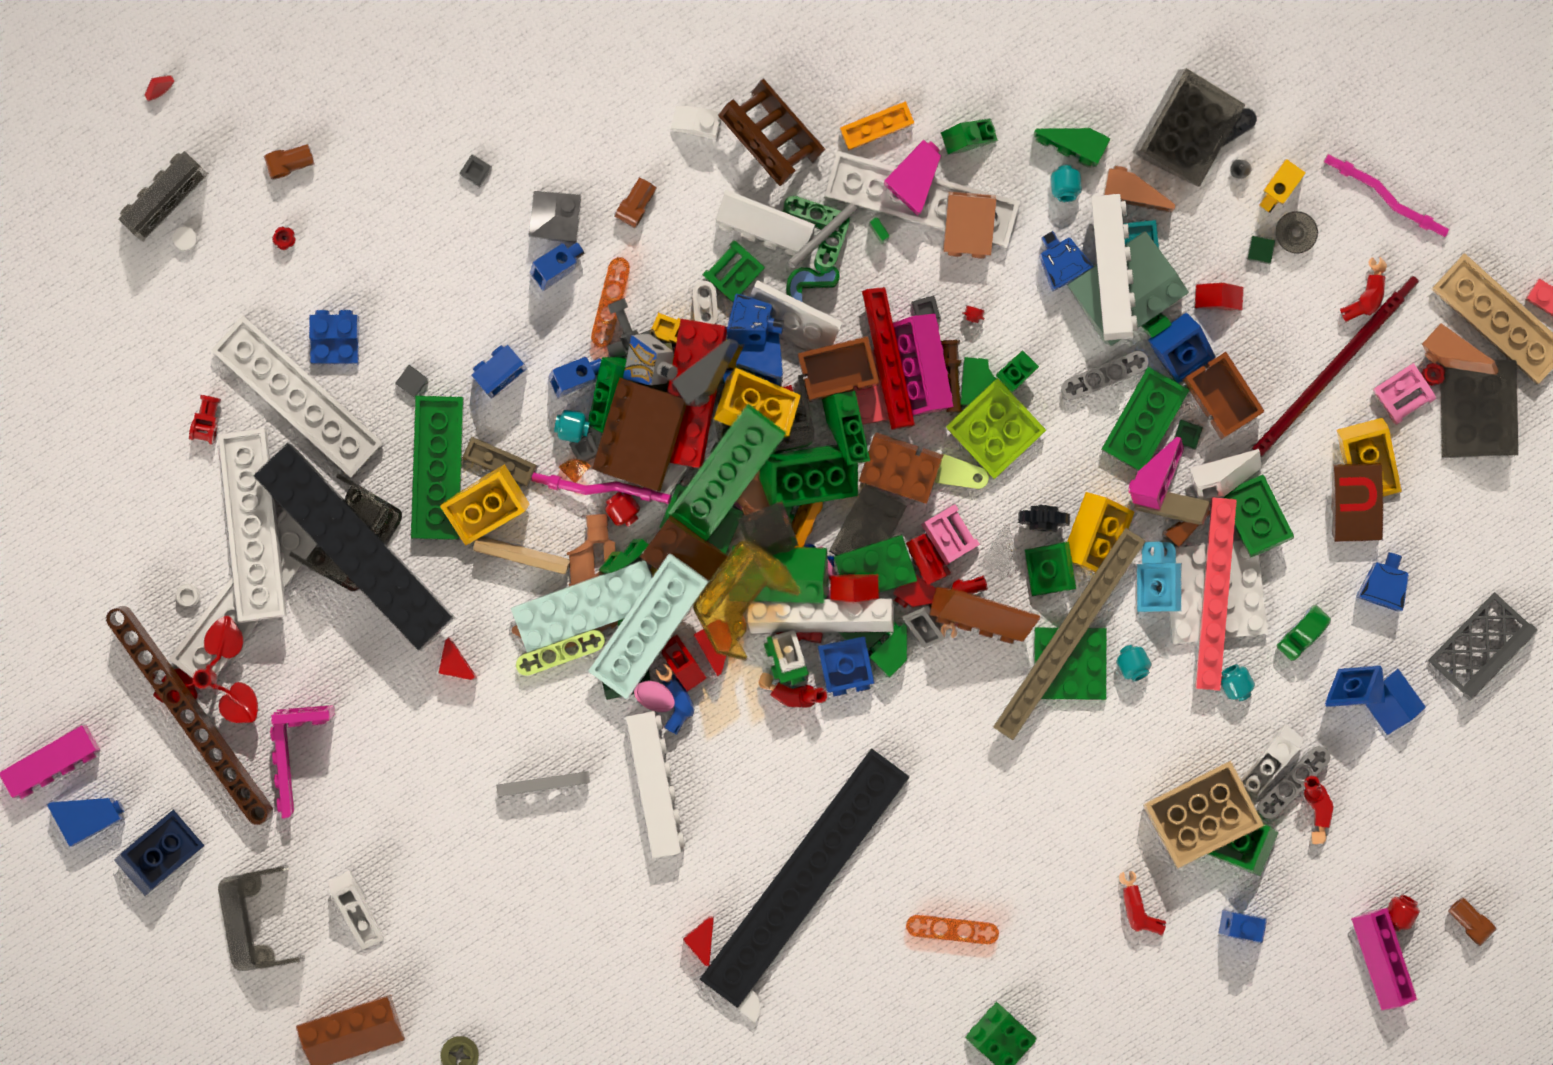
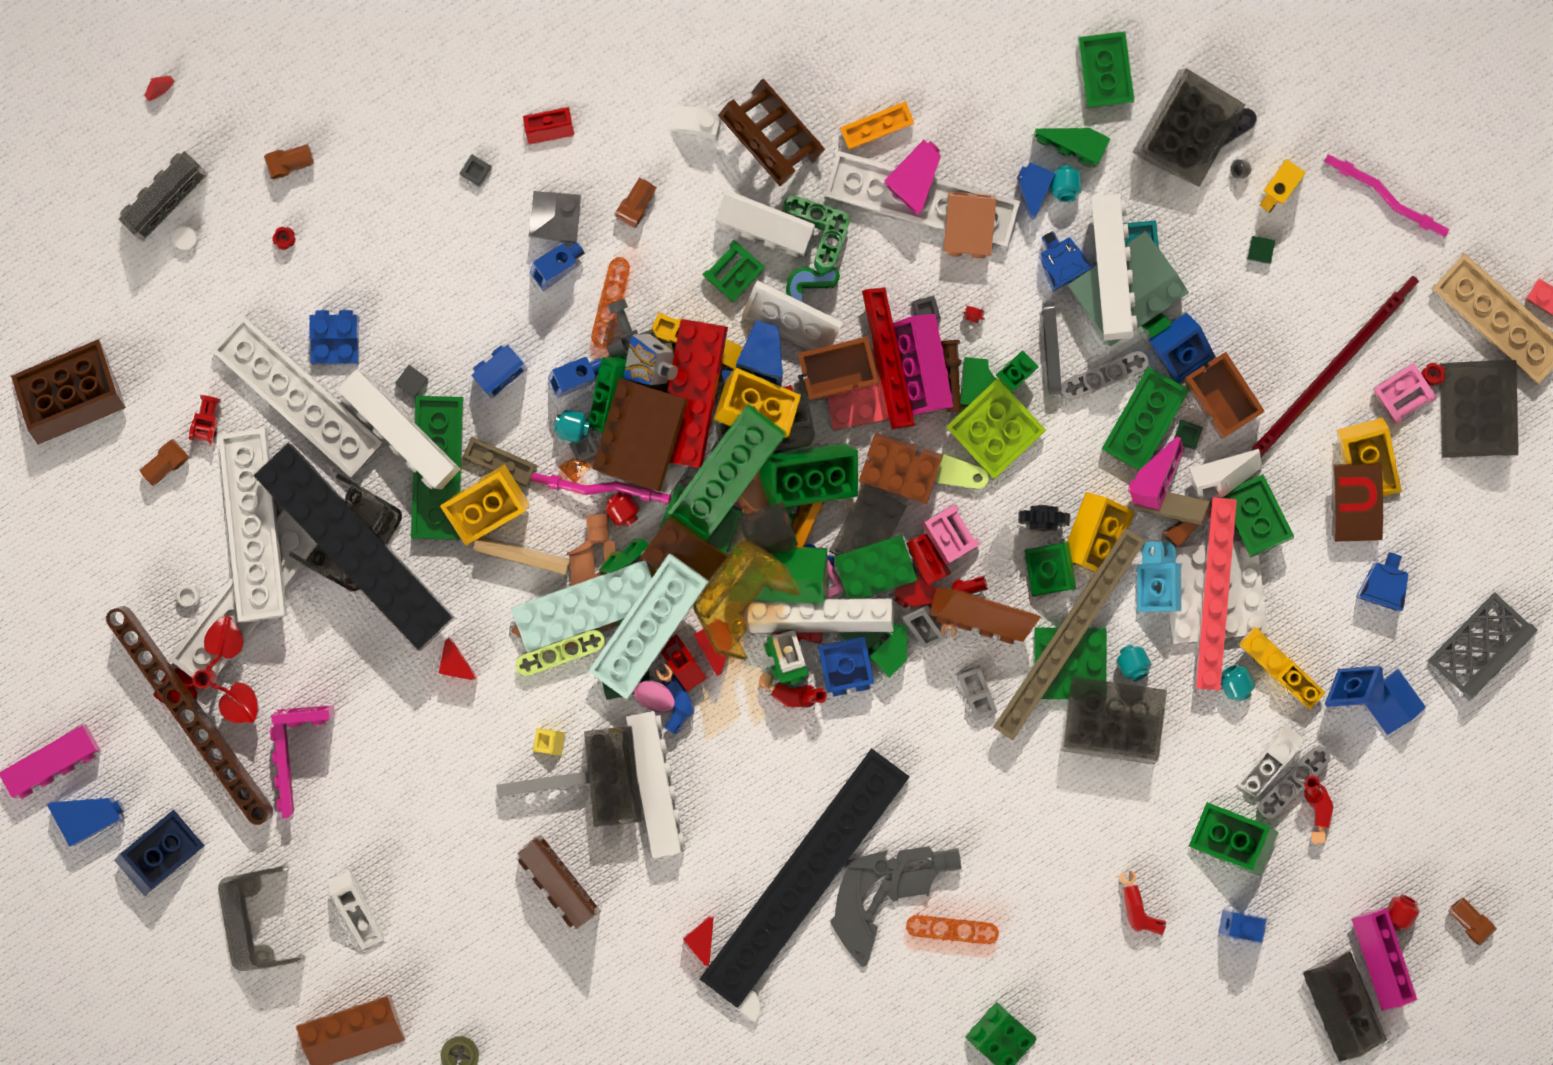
(67, 392): none -> reddish brown slope
(169, 458): none -> dark orange piece
(398, 430): none -> white brick
(548, 125): none -> red slope
(549, 742): none -> light yellow slope
(558, 882): none -> reddish brown slope
(612, 776): none -> clear smoke slope
(704, 376): dark grey slope -> none
(707, 304): white plate -> none
(752, 321): blue torso -> none
(822, 235): light grey bar -> none
(846, 426): green slope -> none
(852, 921): none -> dark grey piece
(854, 587): red slope -> none
(879, 230): green tile -> none
(968, 136): green slope -> none
(977, 693): none -> light grey slope
(1034, 186): none -> blue slope
(1051, 348): none -> dark grey beam
(1106, 69): none -> green plate
(1114, 720): none -> clear smoke slope
(1135, 190): nougat slope -> none
(1203, 814): tan slope -> none
(1219, 296): red slope -> none
(1281, 668): none -> yellow slope
(1304, 224): clear smoke piece -> none
(1304, 632): green animal -> none
(1344, 1006): none -> clear smoke slope
(1373, 295): red arm -> none
(1455, 352): nougat slope -> none

